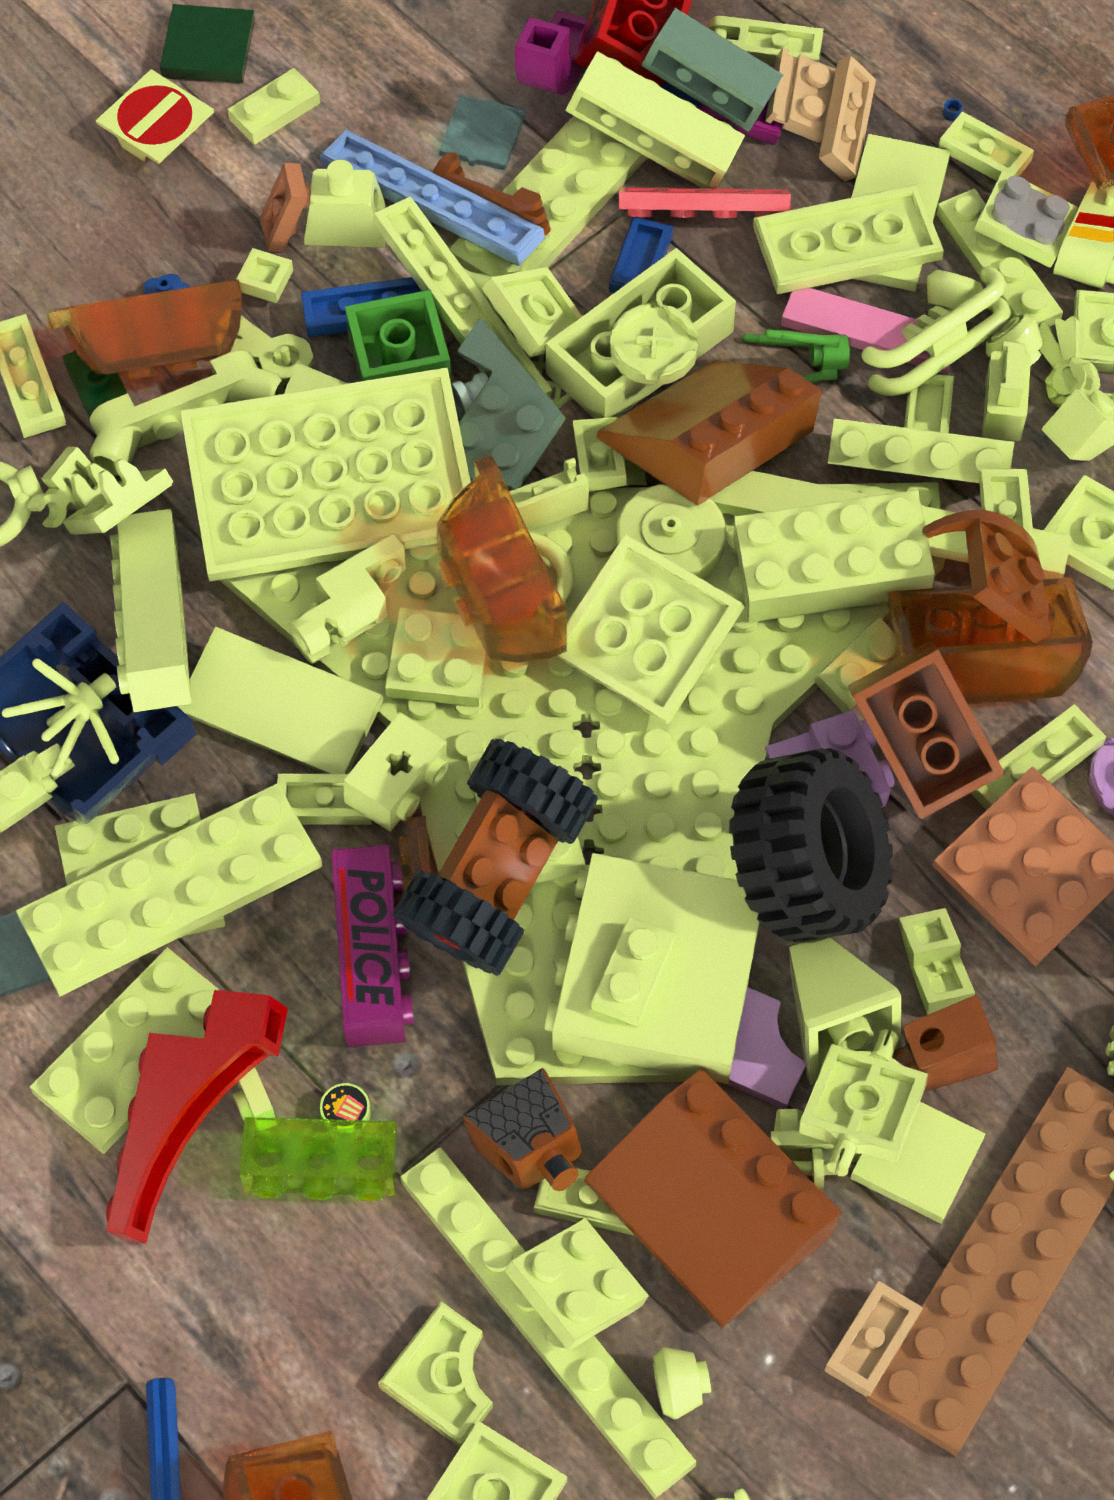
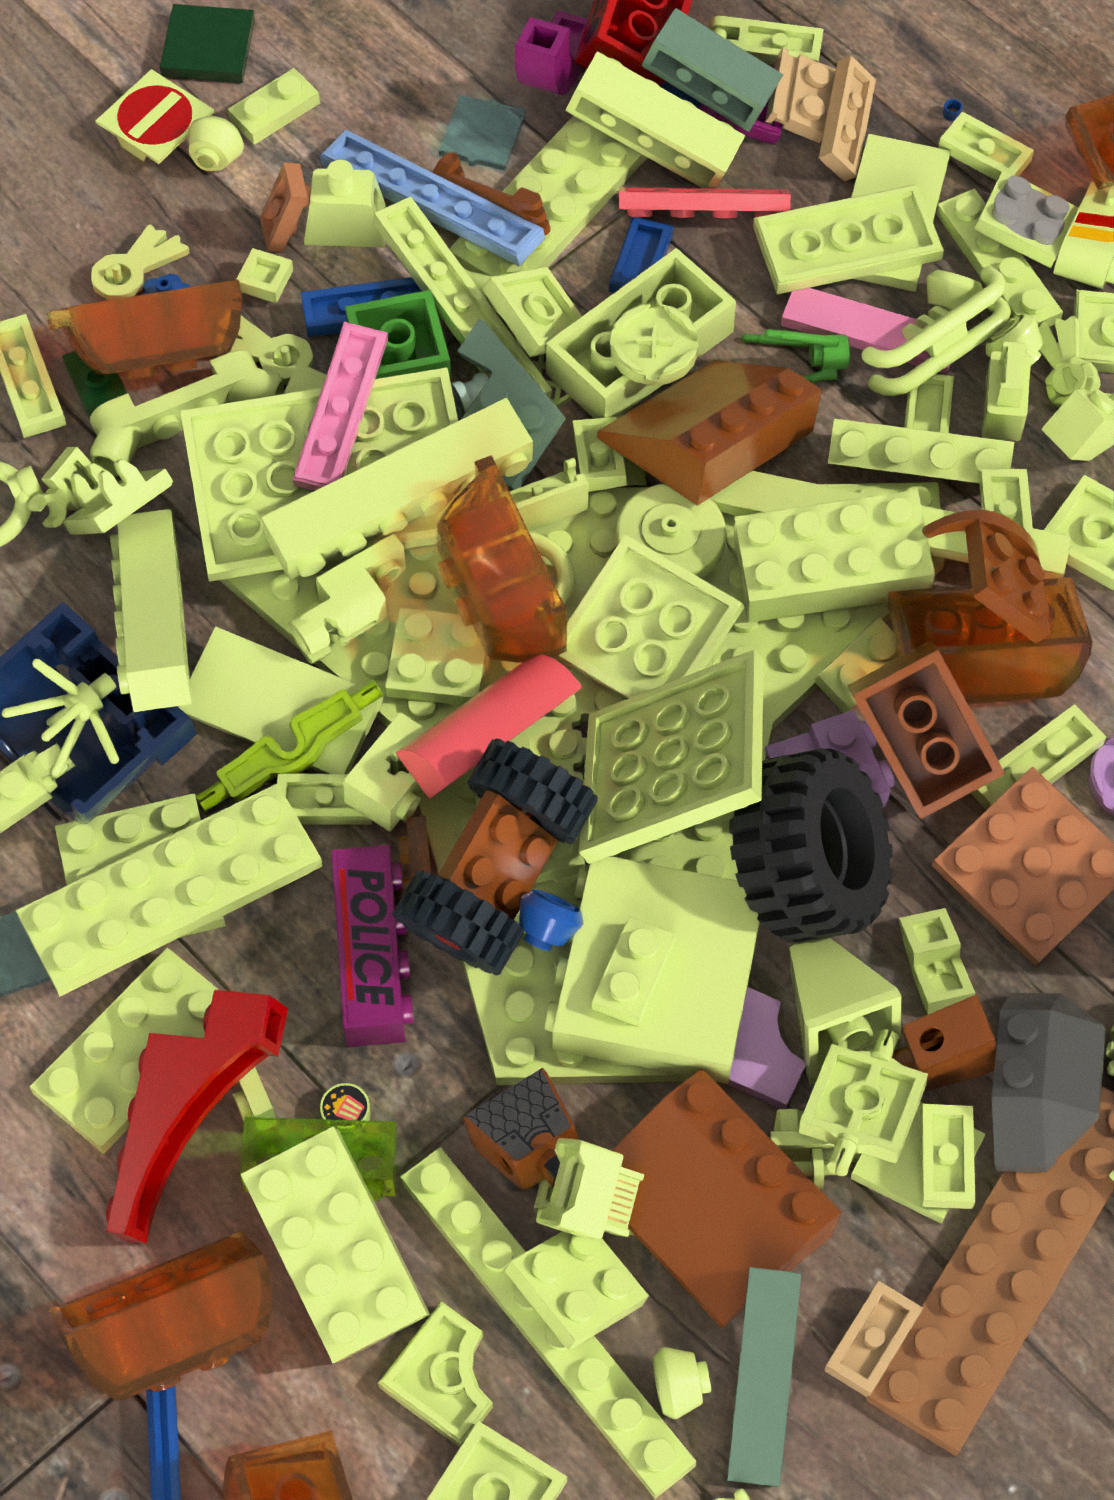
(123, 274): none -> yellowish green piece
(170, 1318): none -> clear orange windscreen
(214, 143): none -> yellowish green cone
(267, 759): none -> lime piece
(335, 1244): none -> yellowish green brick
(340, 406): none -> bright pink tile
(394, 490): none -> yellowish green brick
(496, 712): none -> coral brick
(548, 919): none -> blue cone
(590, 1191): none -> yellowish green piece
(674, 756): none -> yellowish green plate
(764, 1377): none -> sand green tile
(947, 1156): none -> yellowish green plate
(1044, 1080): none -> dark grey wedge

